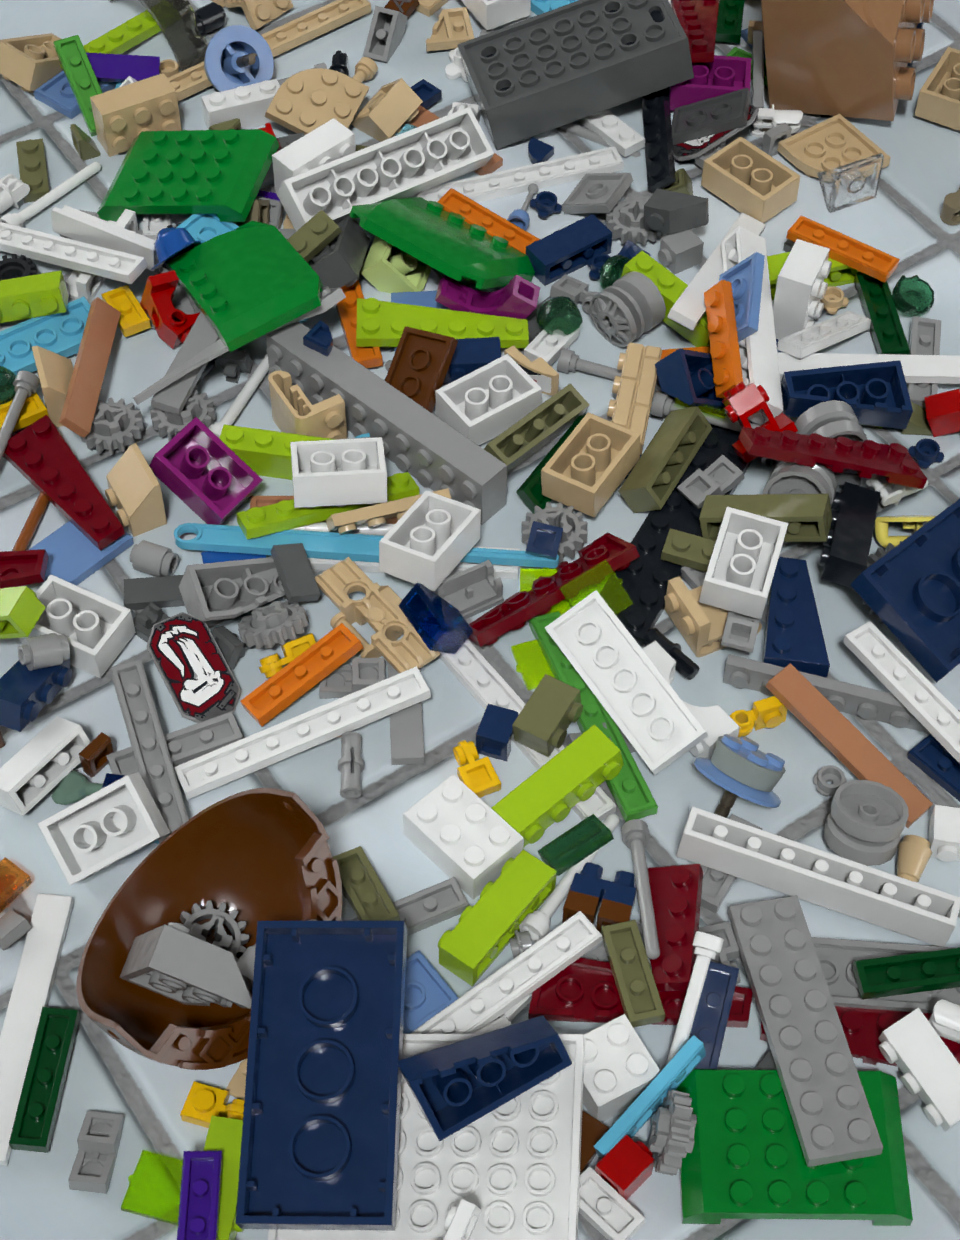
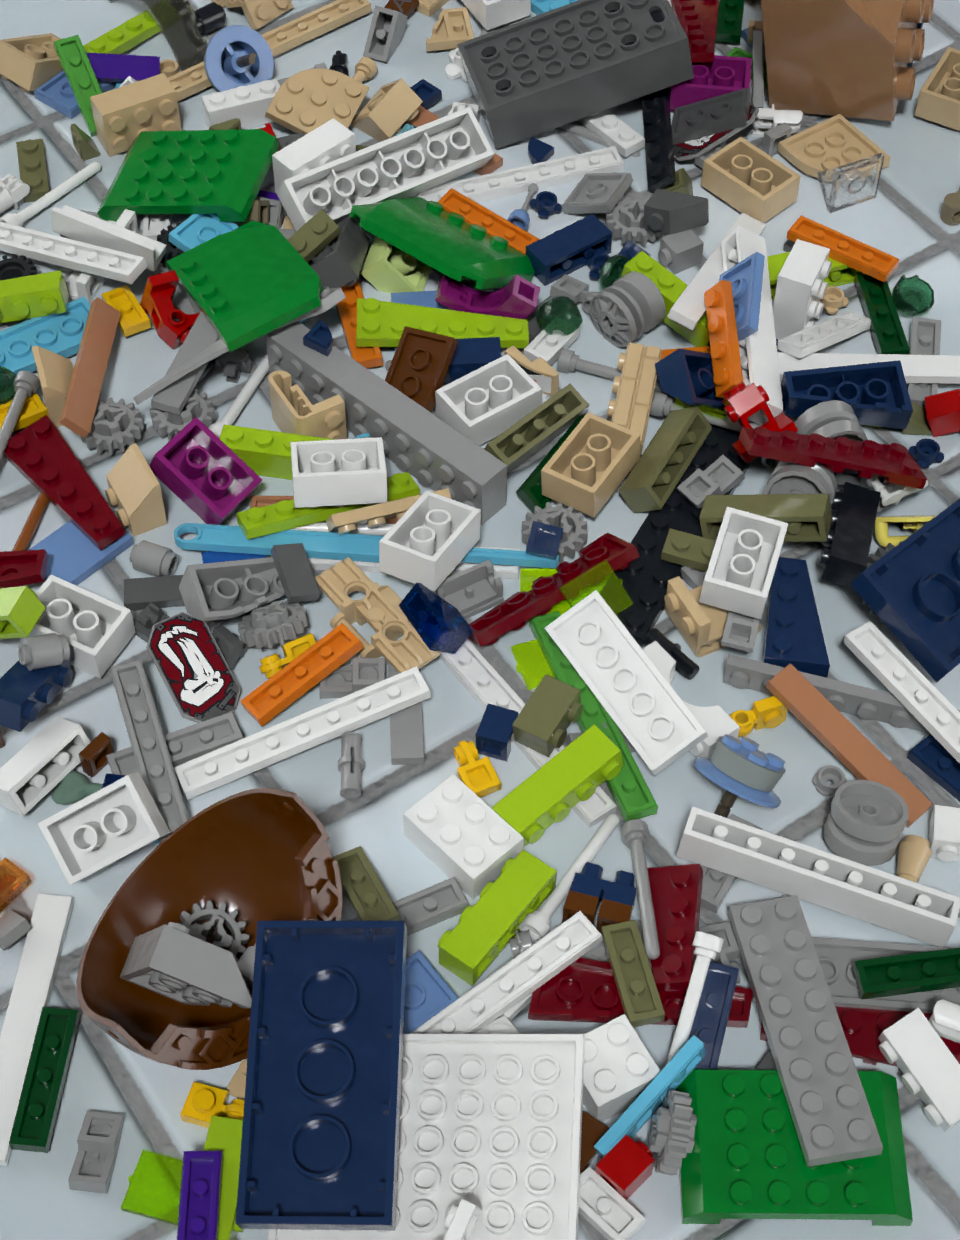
(172, 243): blue piece -> none
(482, 1073): dark blue wedge -> none
(575, 844): clear green tile -> none

